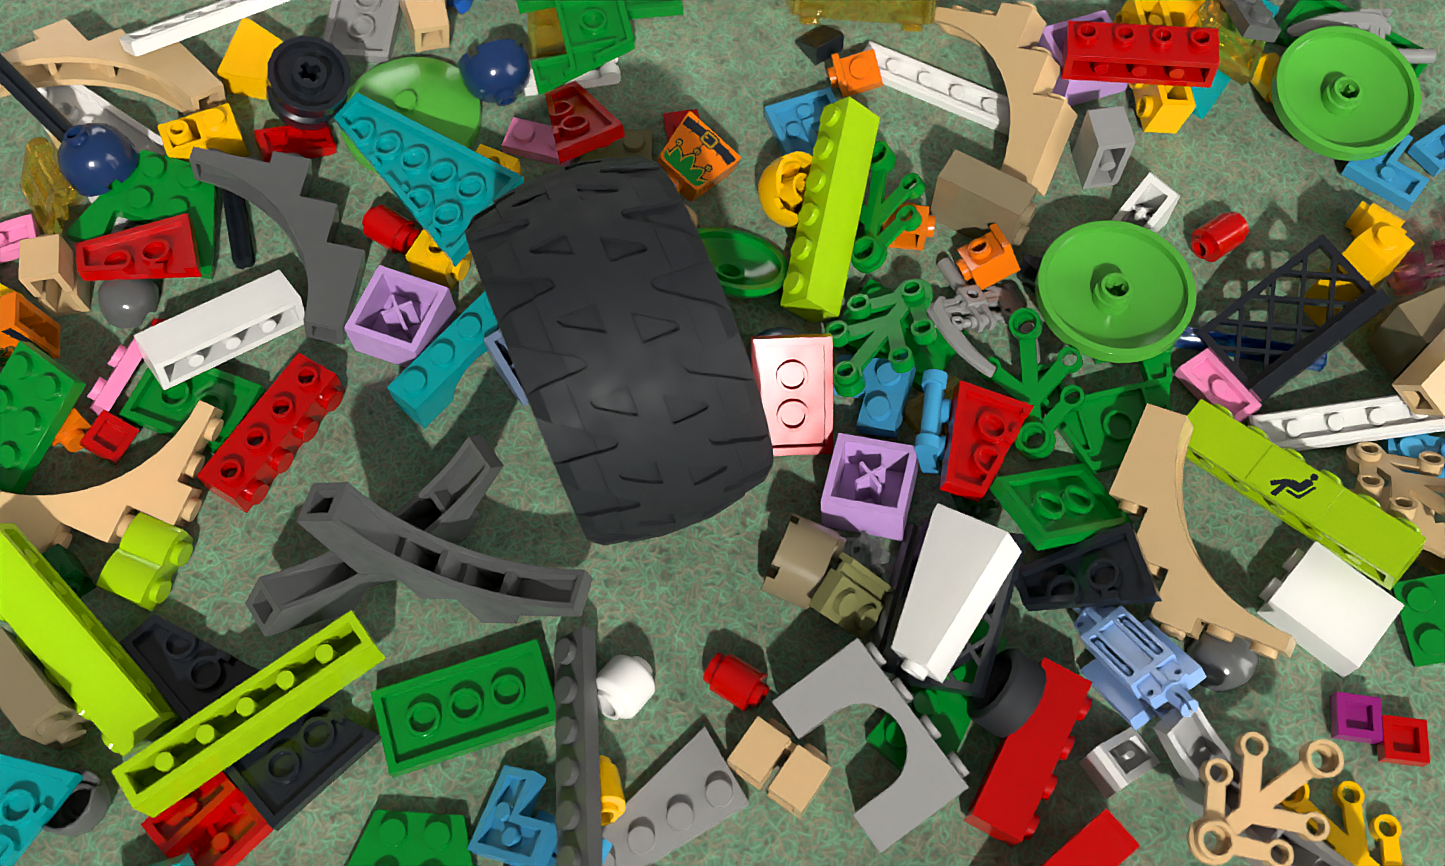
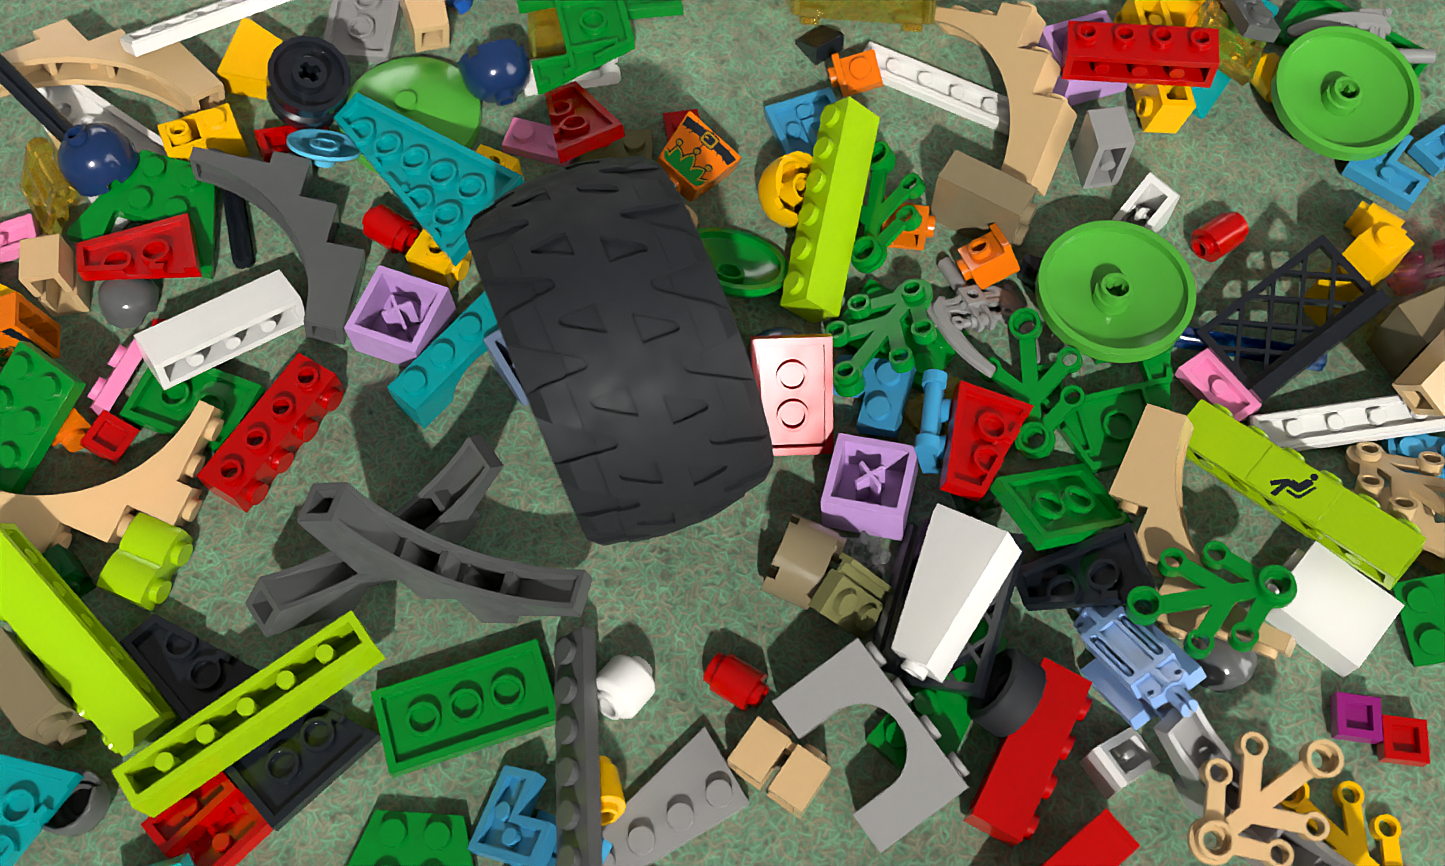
(322, 146): none -> medium azure dish
(1215, 594): none -> green plant

